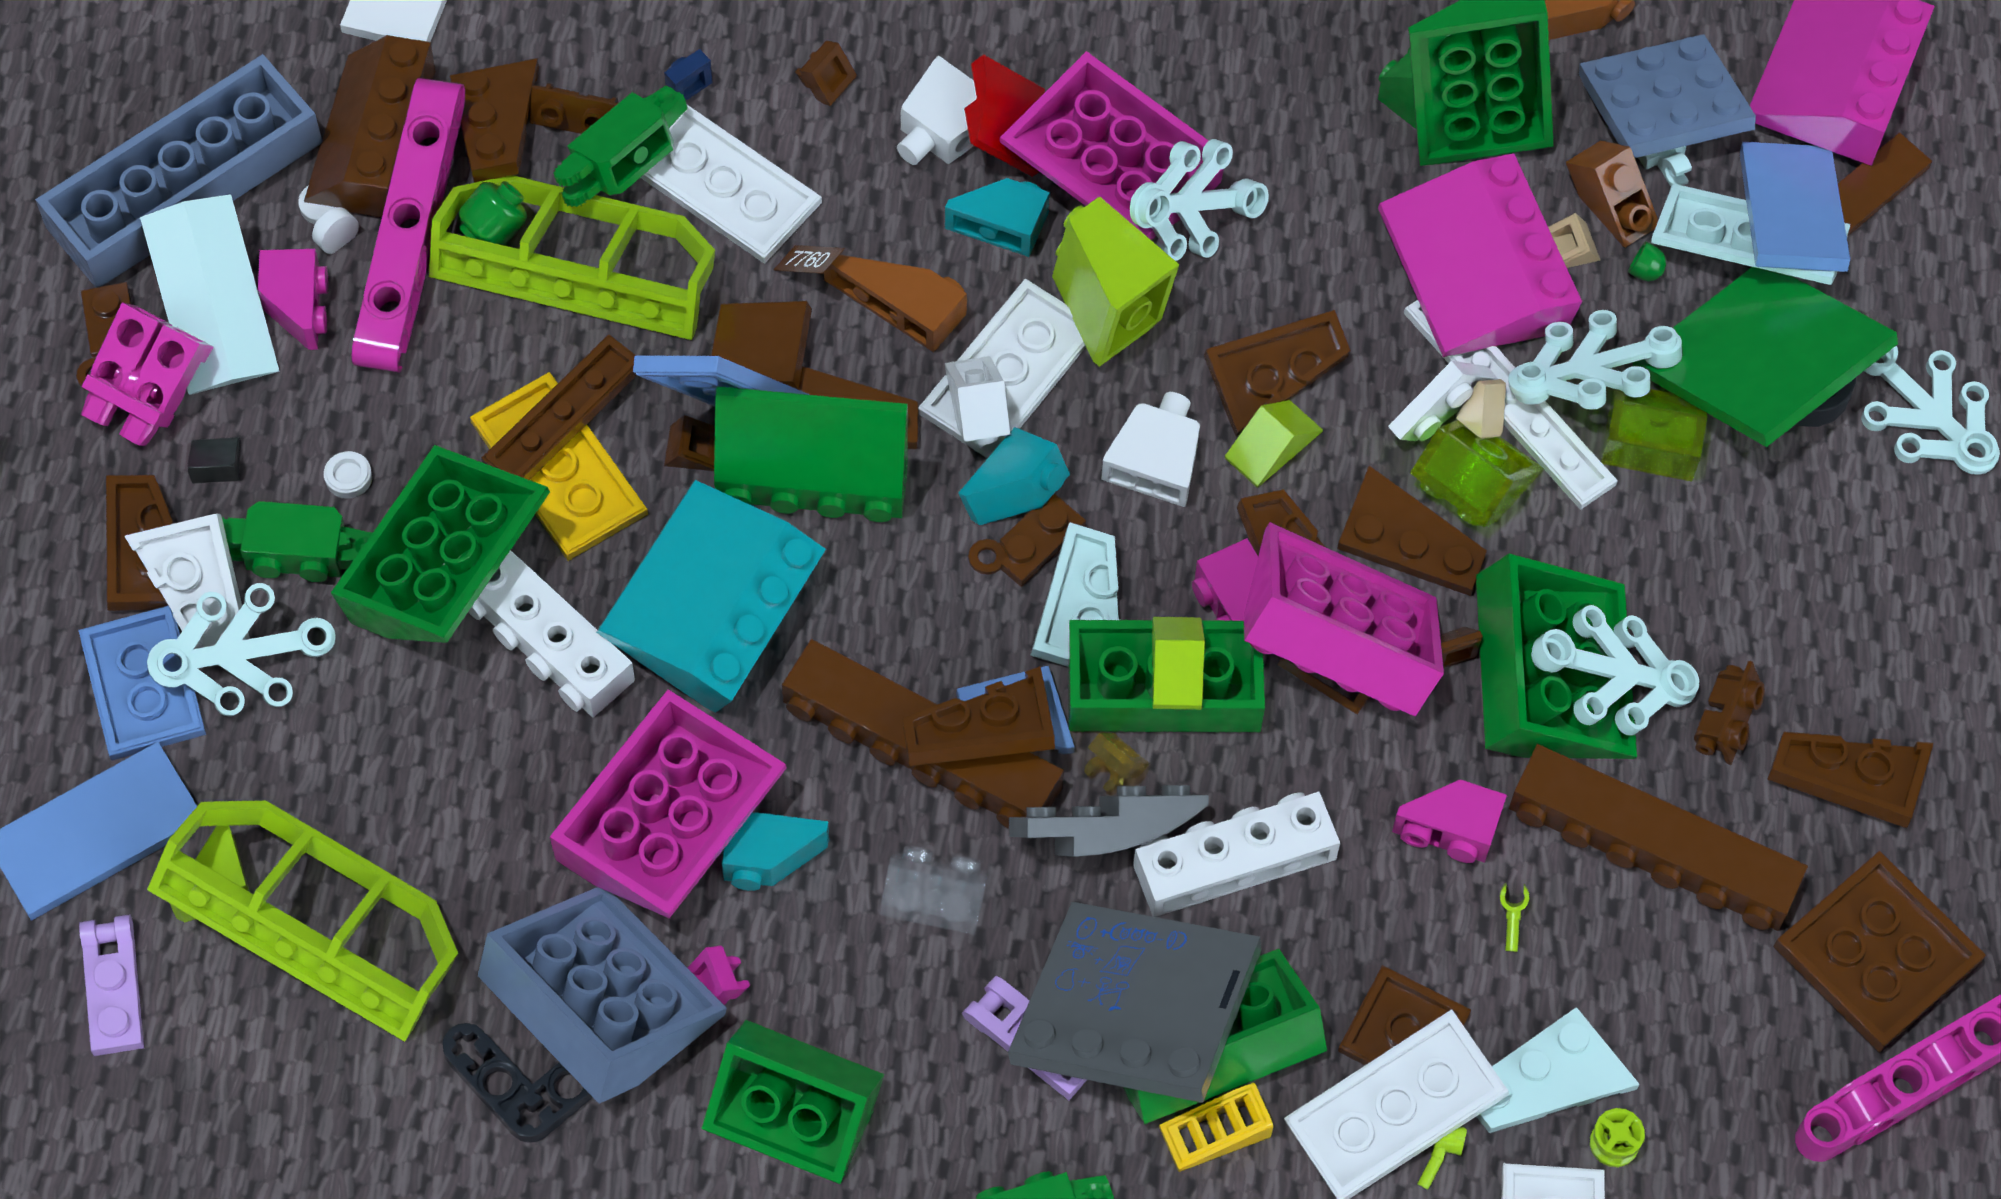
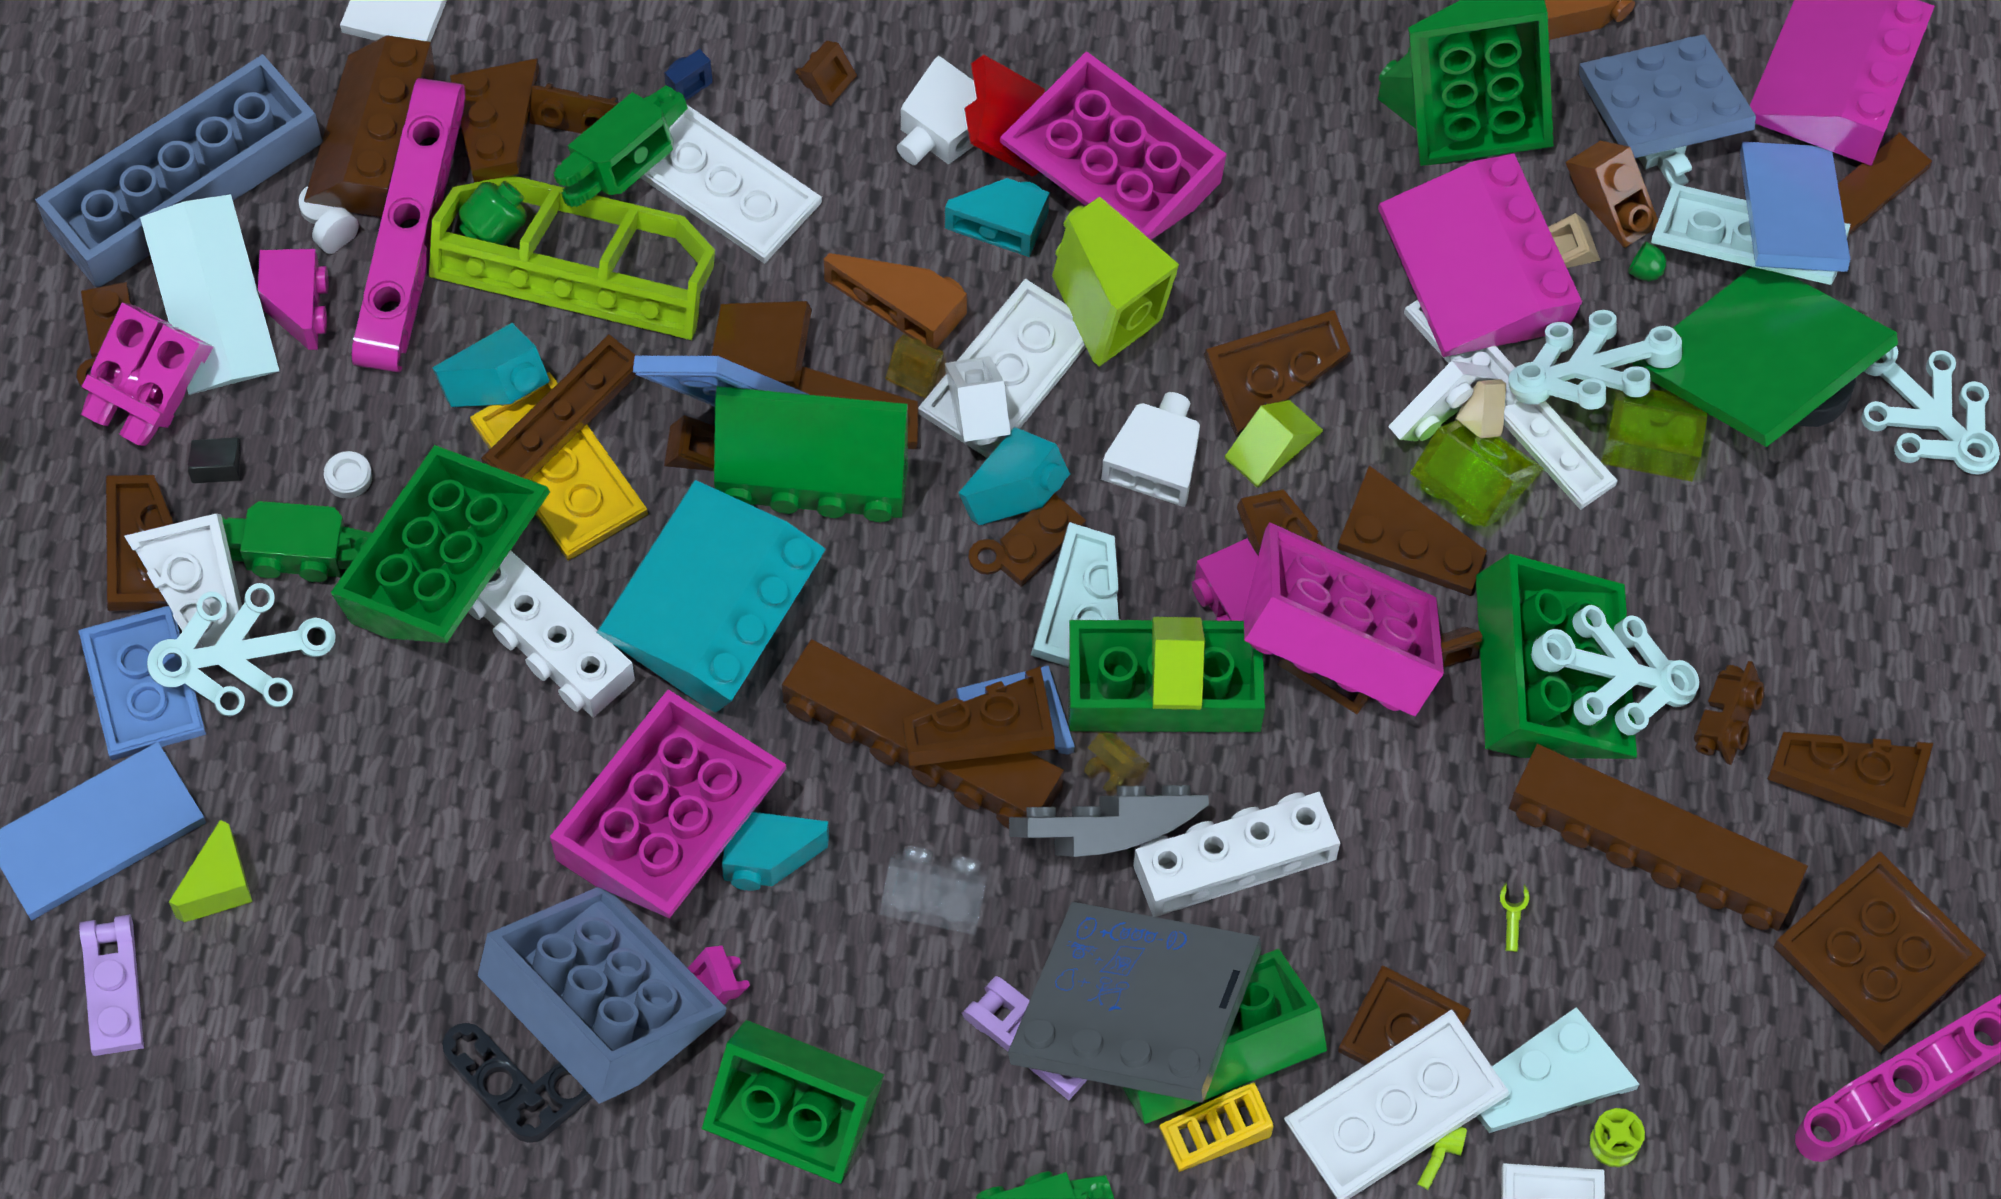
(288, 942): lime plate -> none
(492, 370): none -> teal slope
(809, 259): reddish brown sticker -> none
(914, 365): none -> clear yellow tile
(1154, 202): light aqua plant -> none
(1452, 818): dark pink slope -> none

